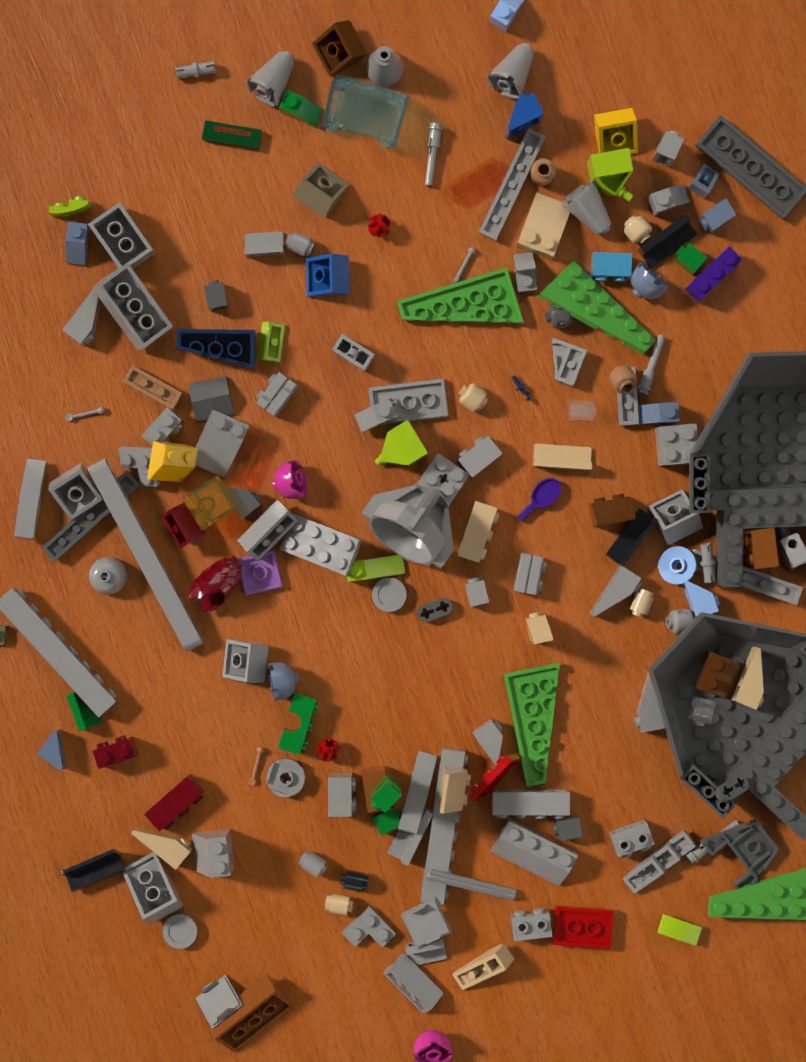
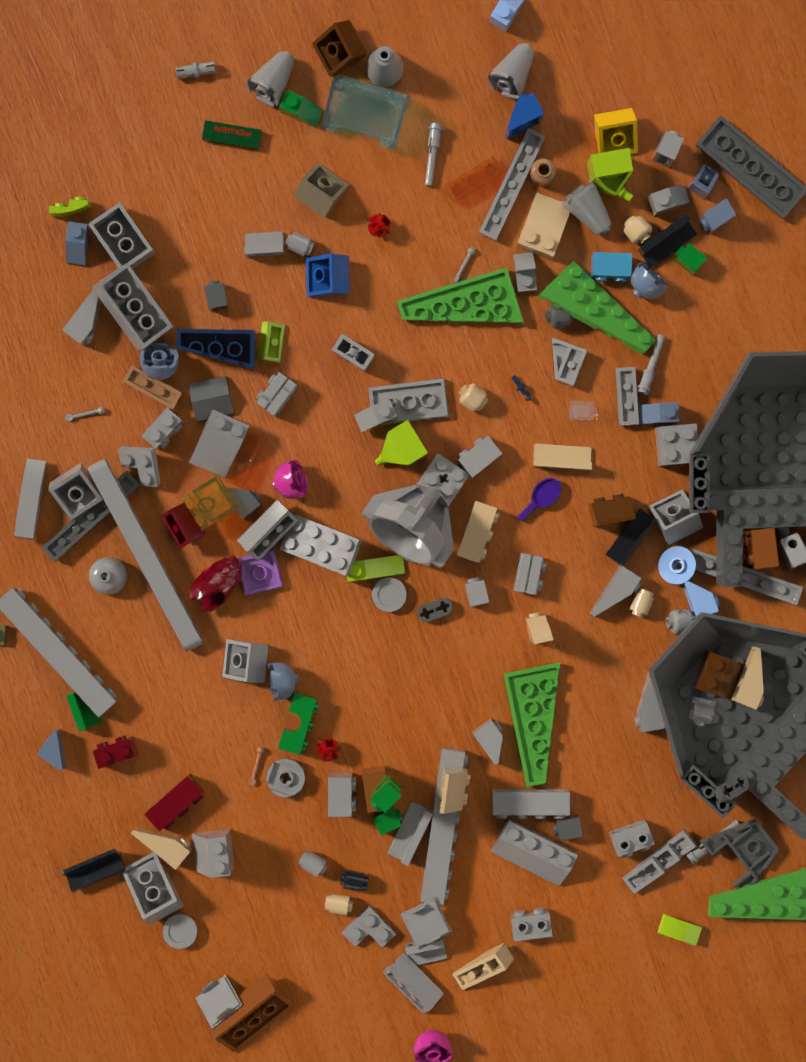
(159, 361): none -> sand blue cylinder
(171, 461): yellow slope -> none
(417, 792): light grey slope -> none
(471, 884): light grey axle -> none
(493, 776): red plate -> none
(583, 927): red plate -> none
(623, 379): medium nougat head -> none
(708, 562): light grey pin -> none
(713, 274): dark purple brick -> none

